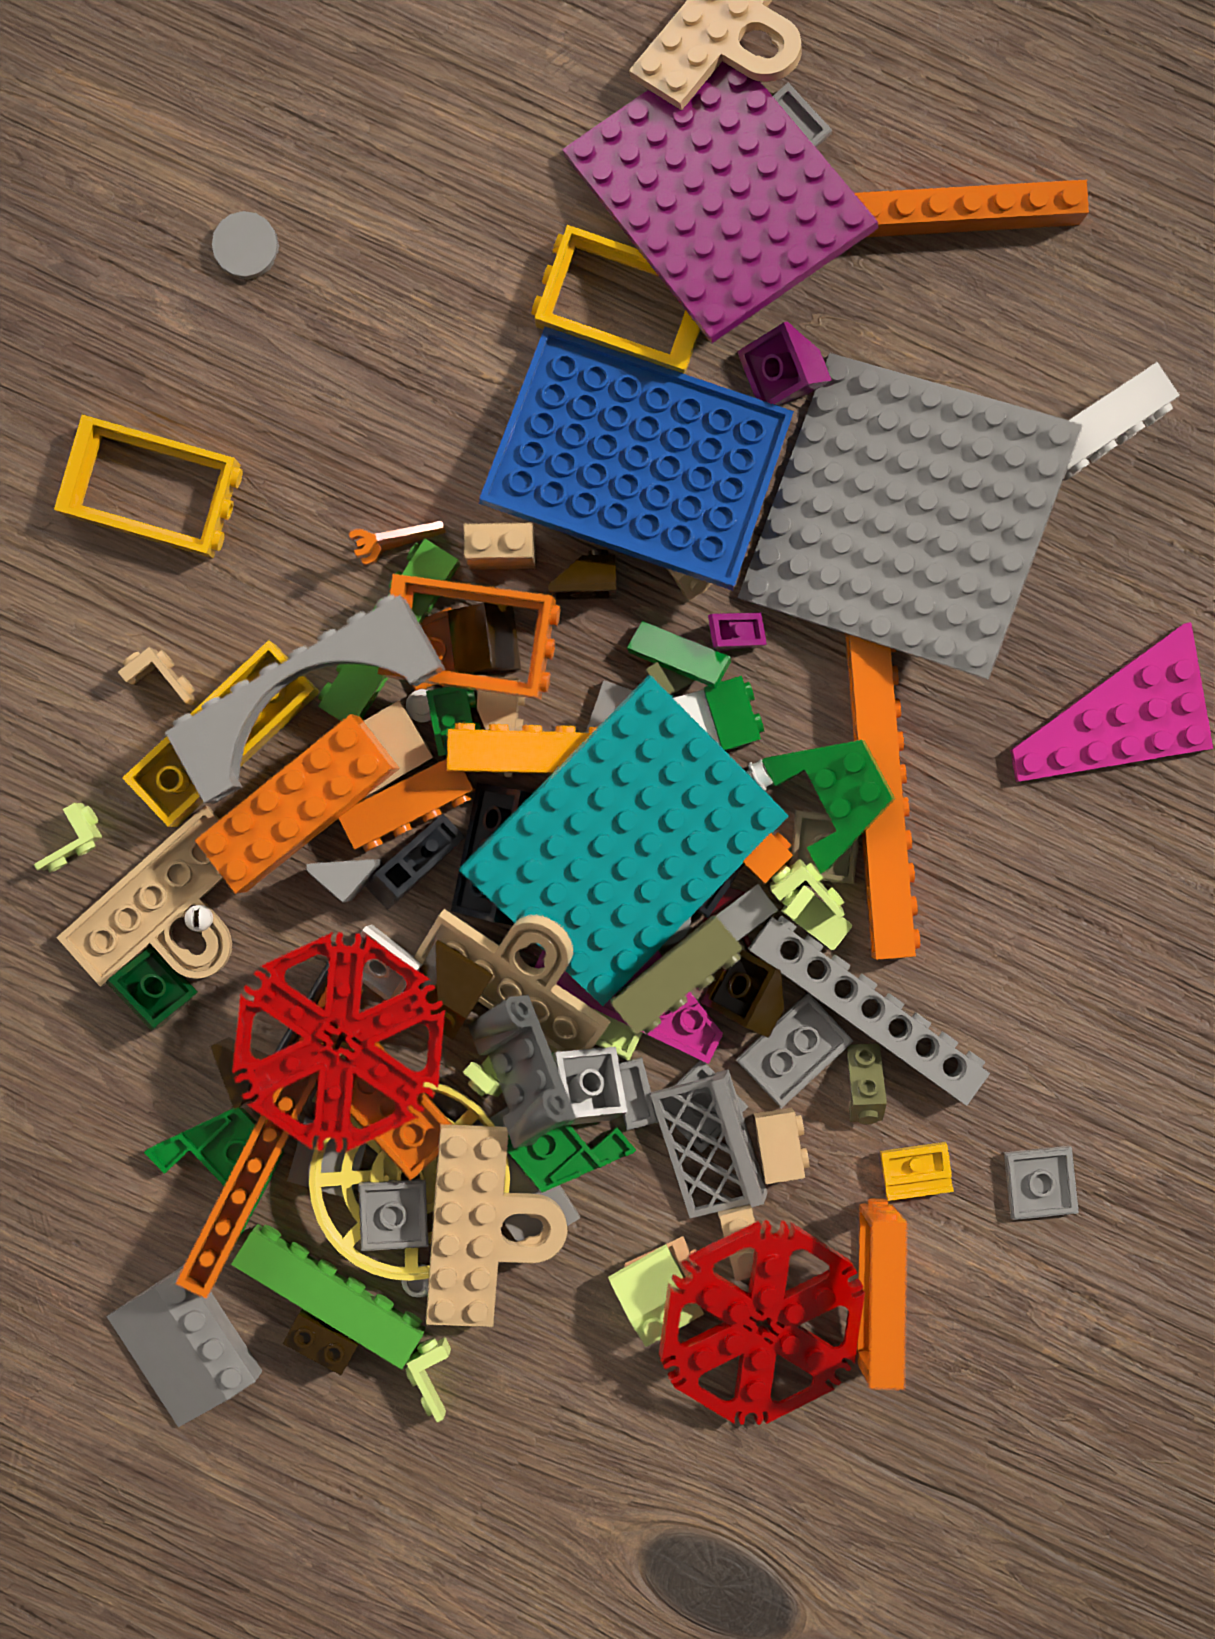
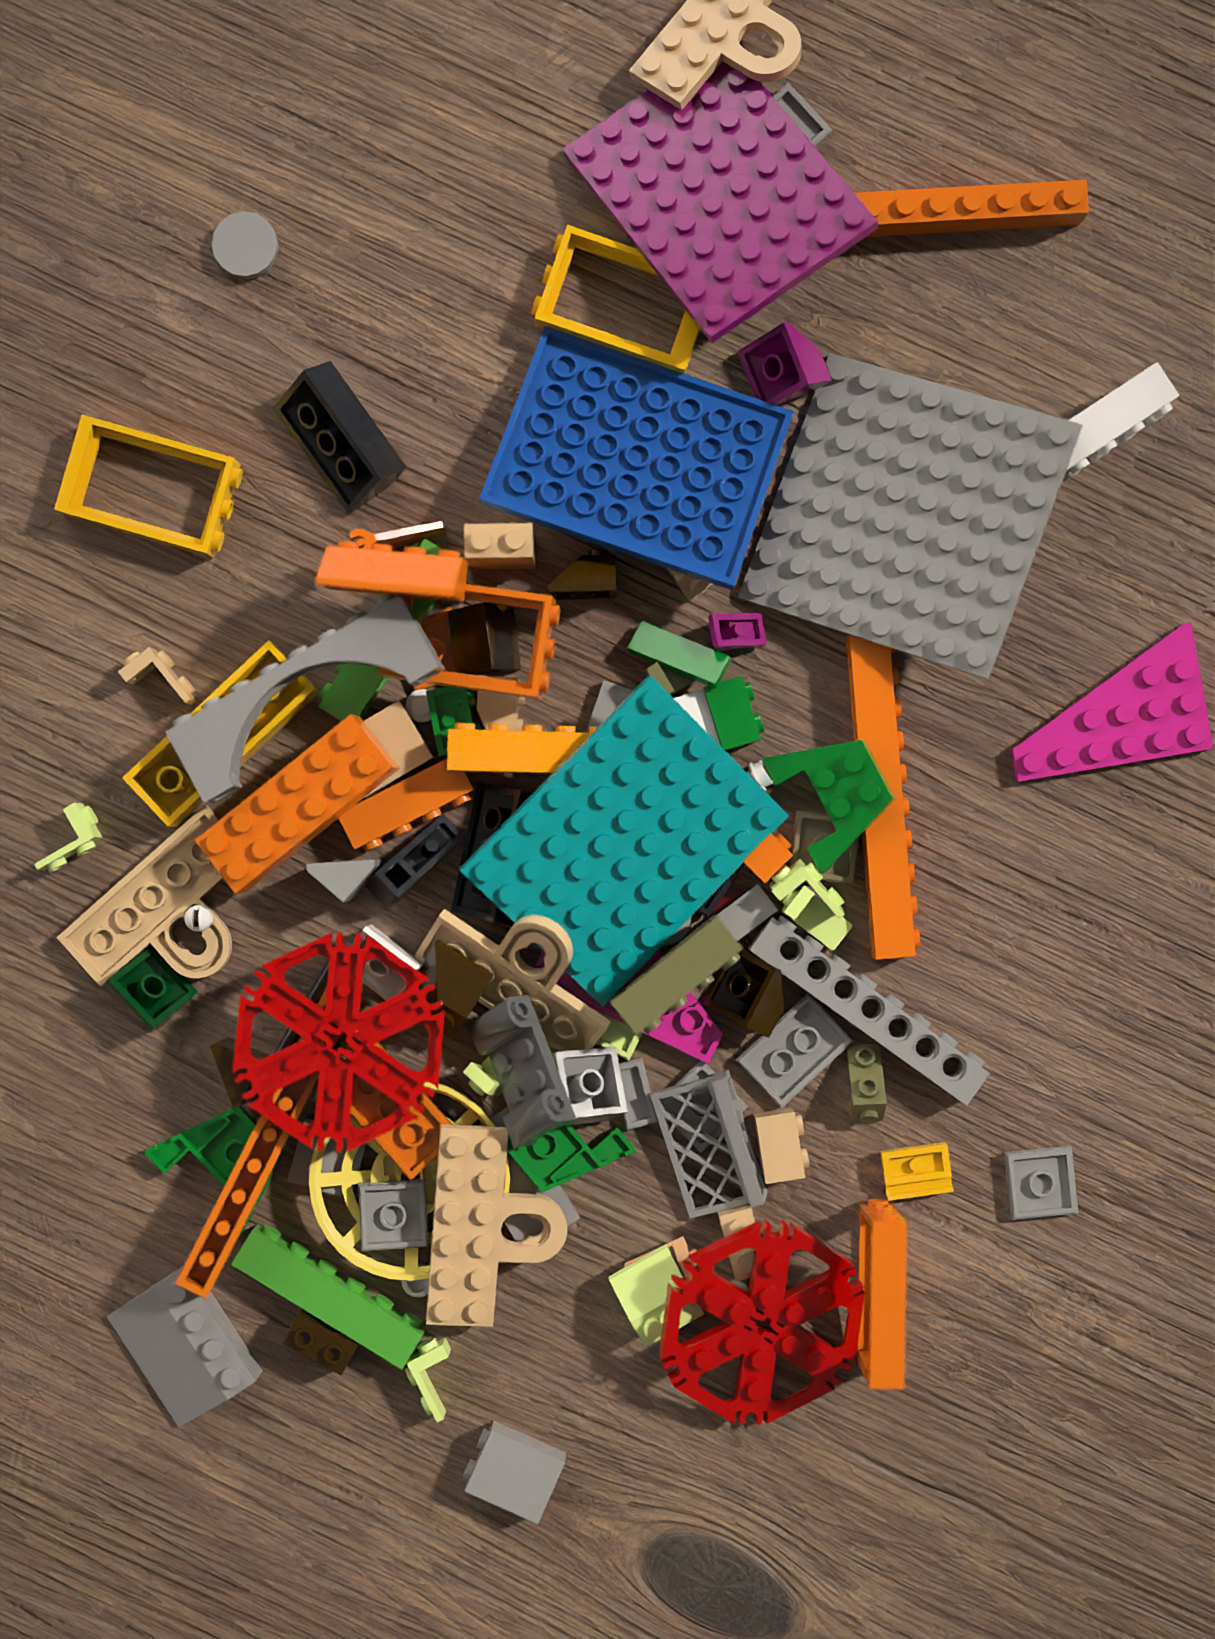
(339, 436): none -> black slope
(393, 572): none -> orange slope
(514, 1471): none -> light grey brick

